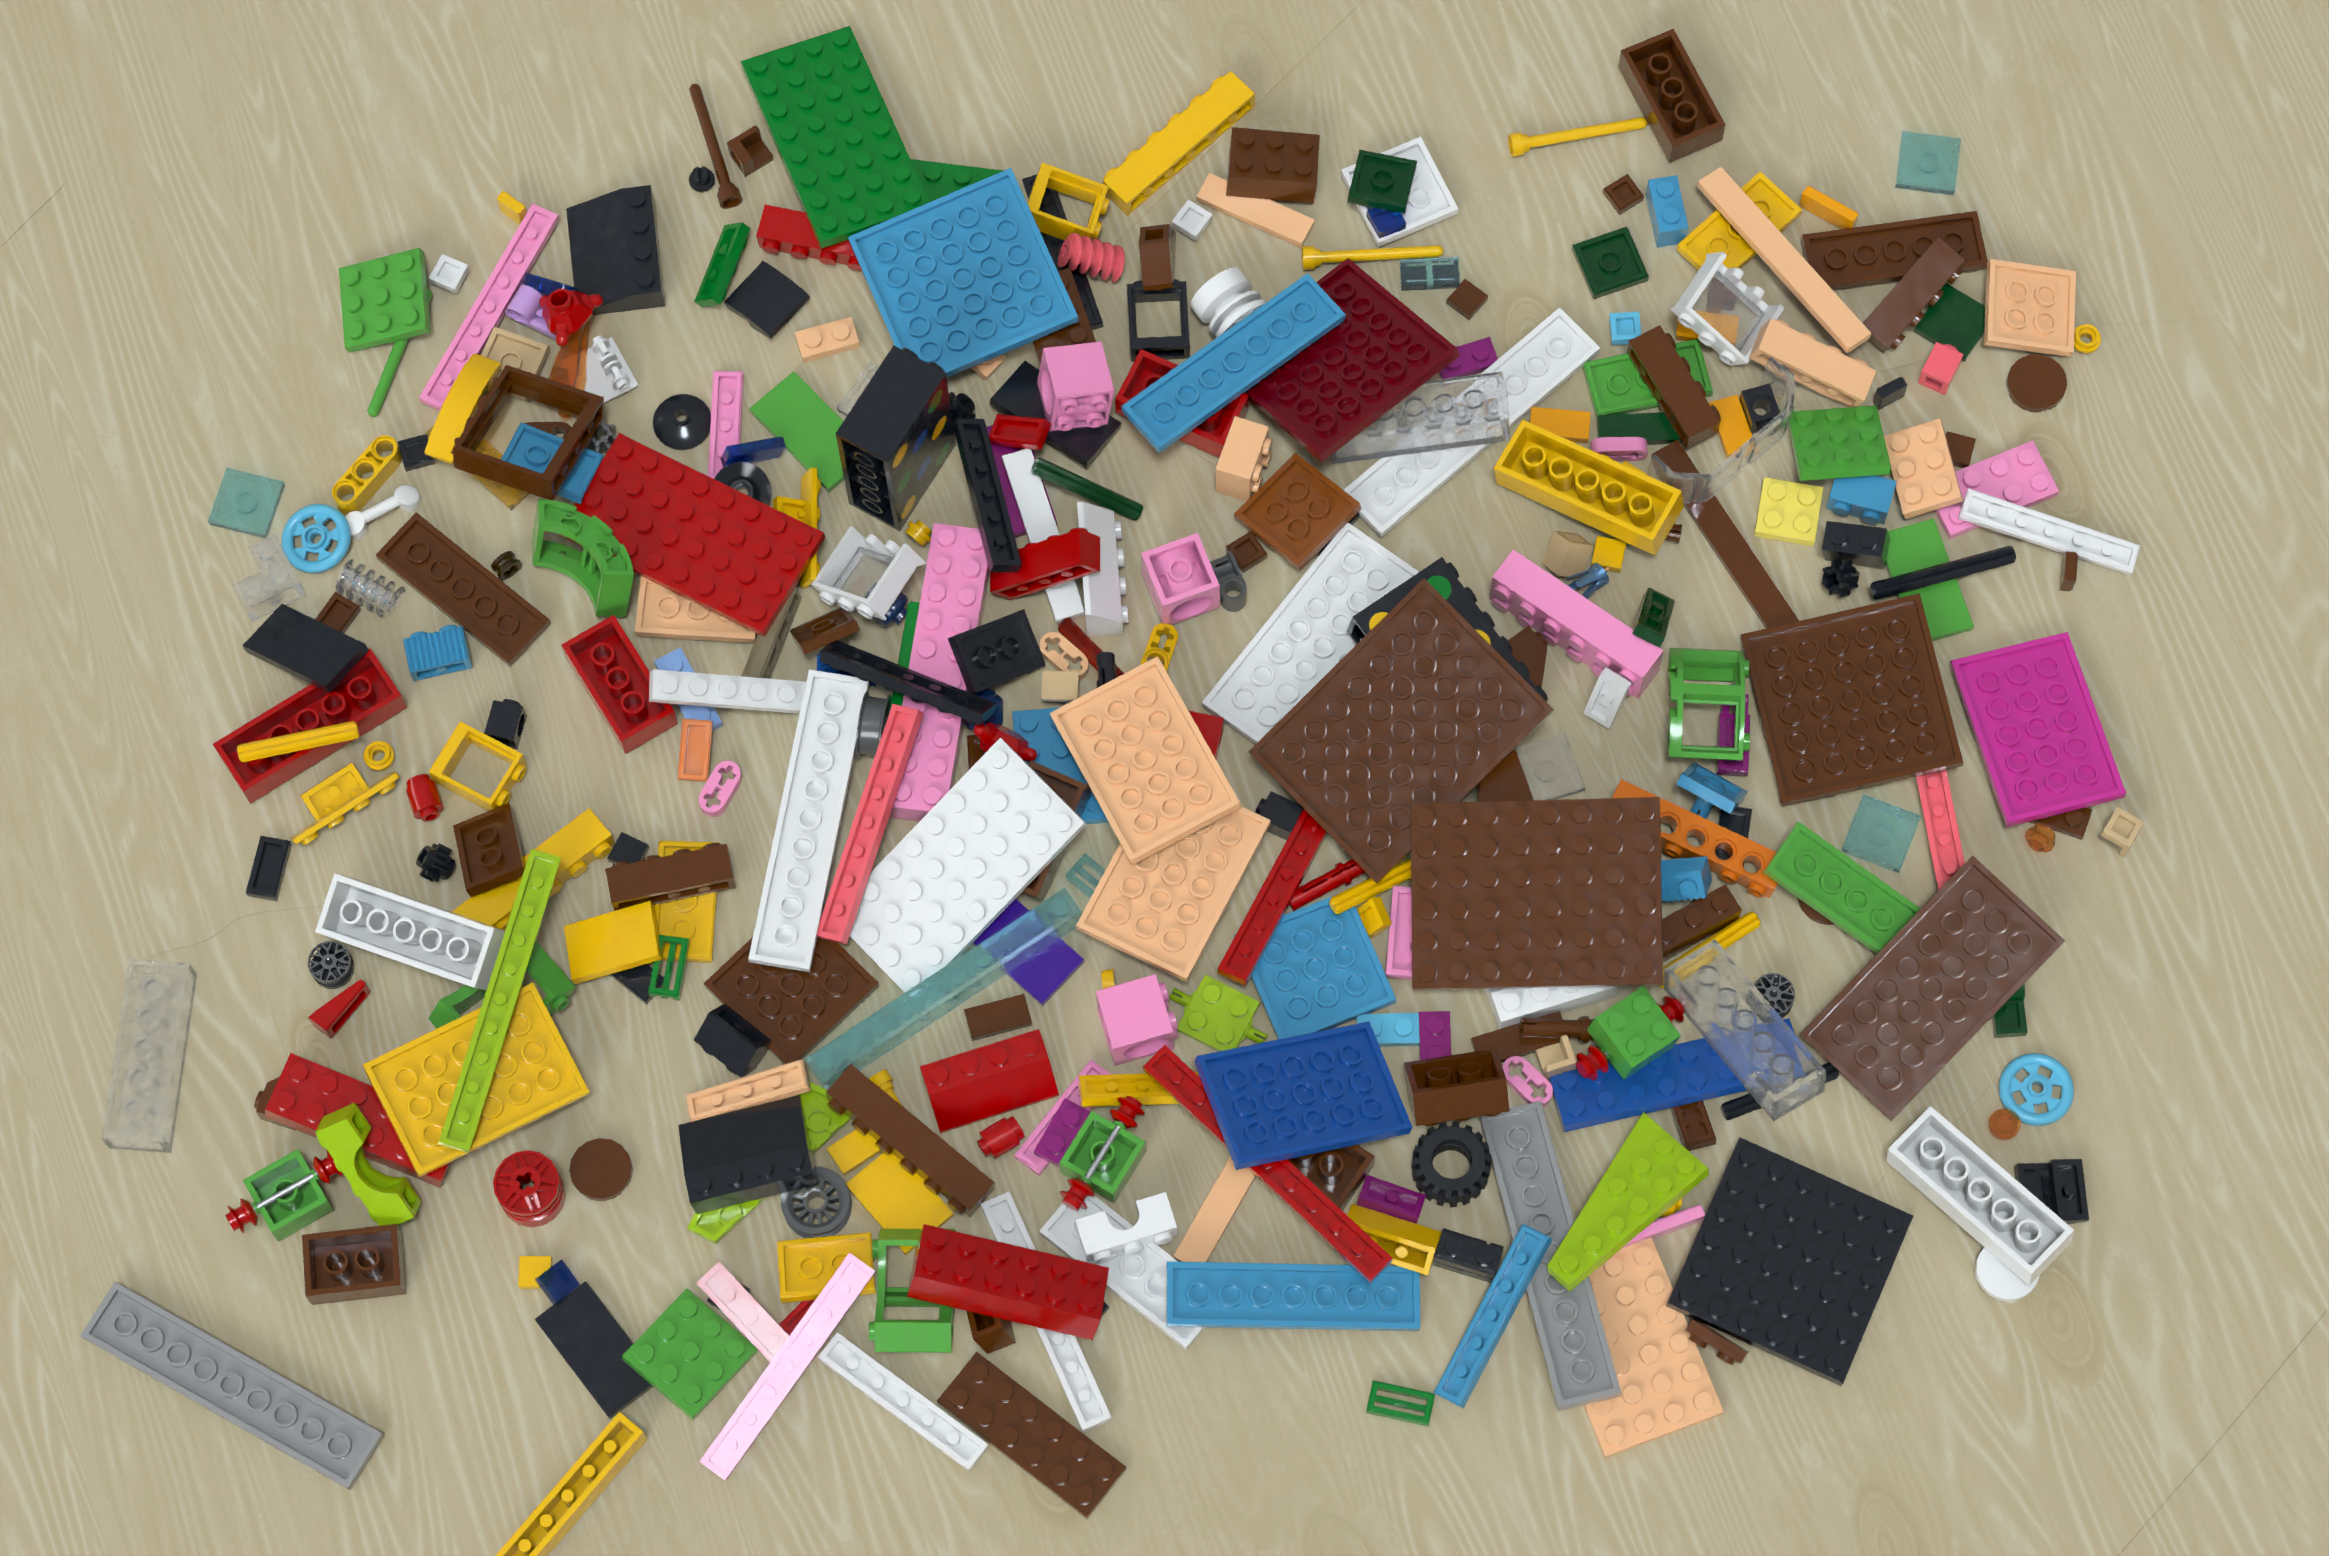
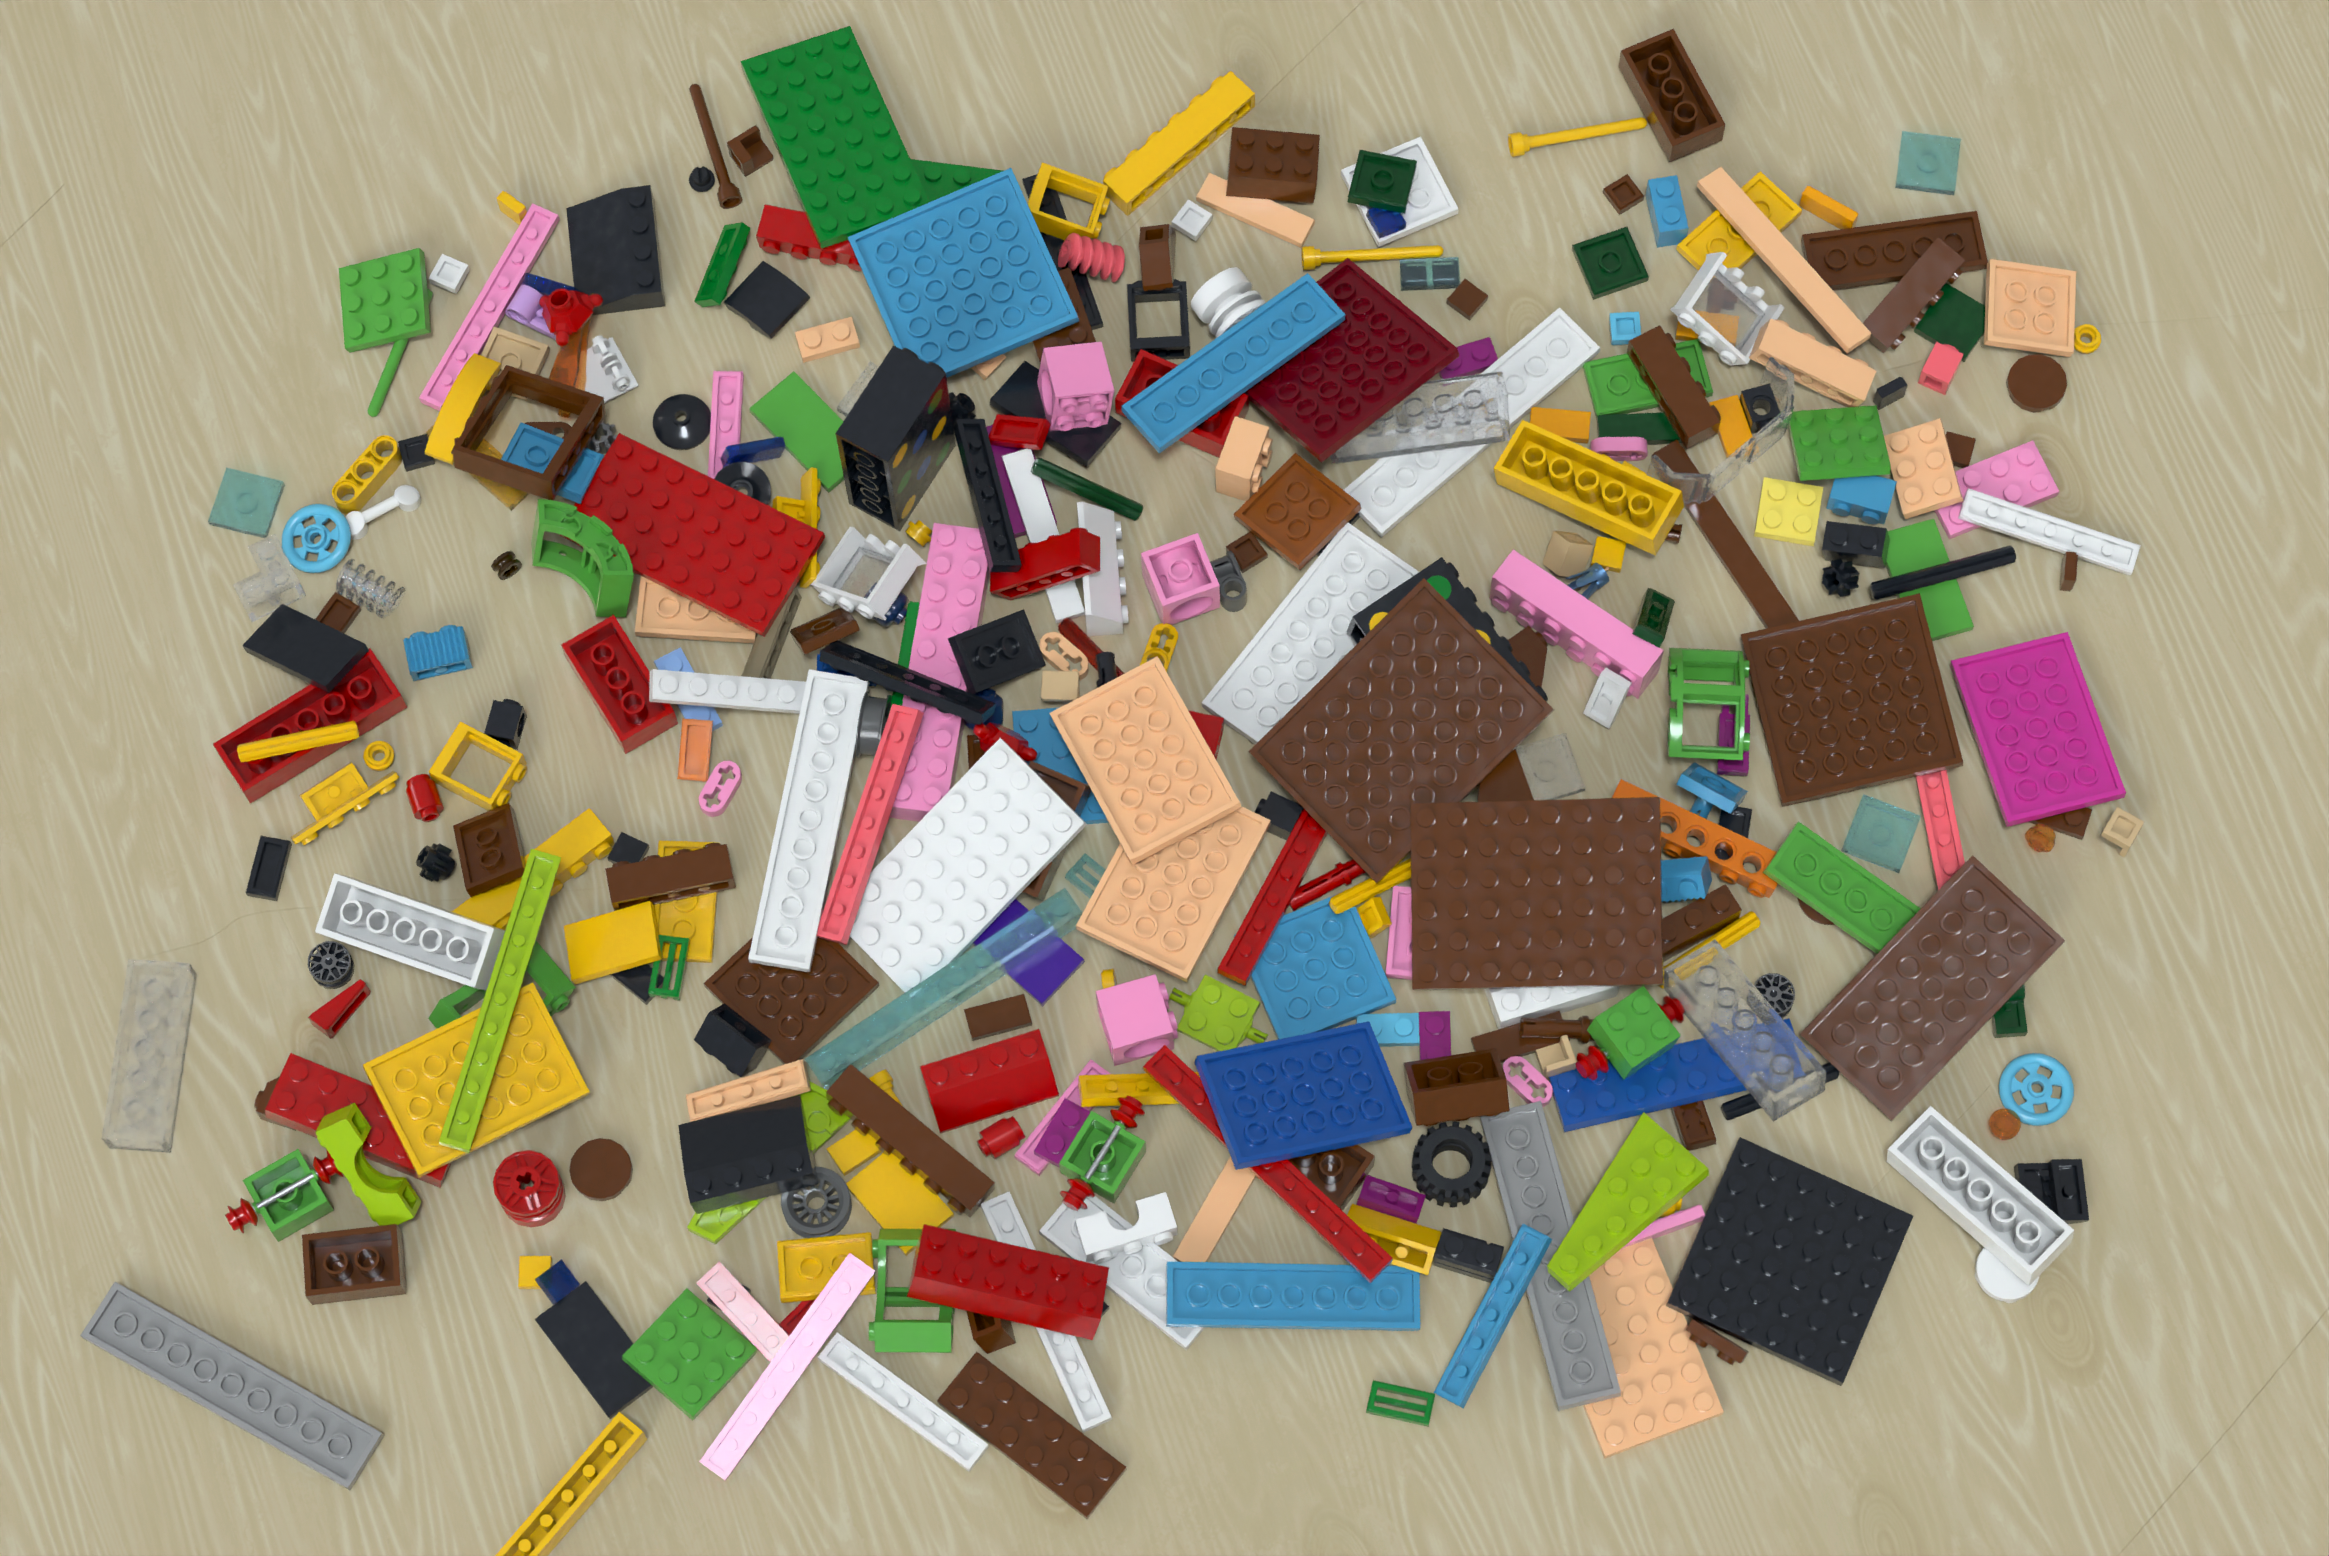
(463, 589): reddish brown plate -> none

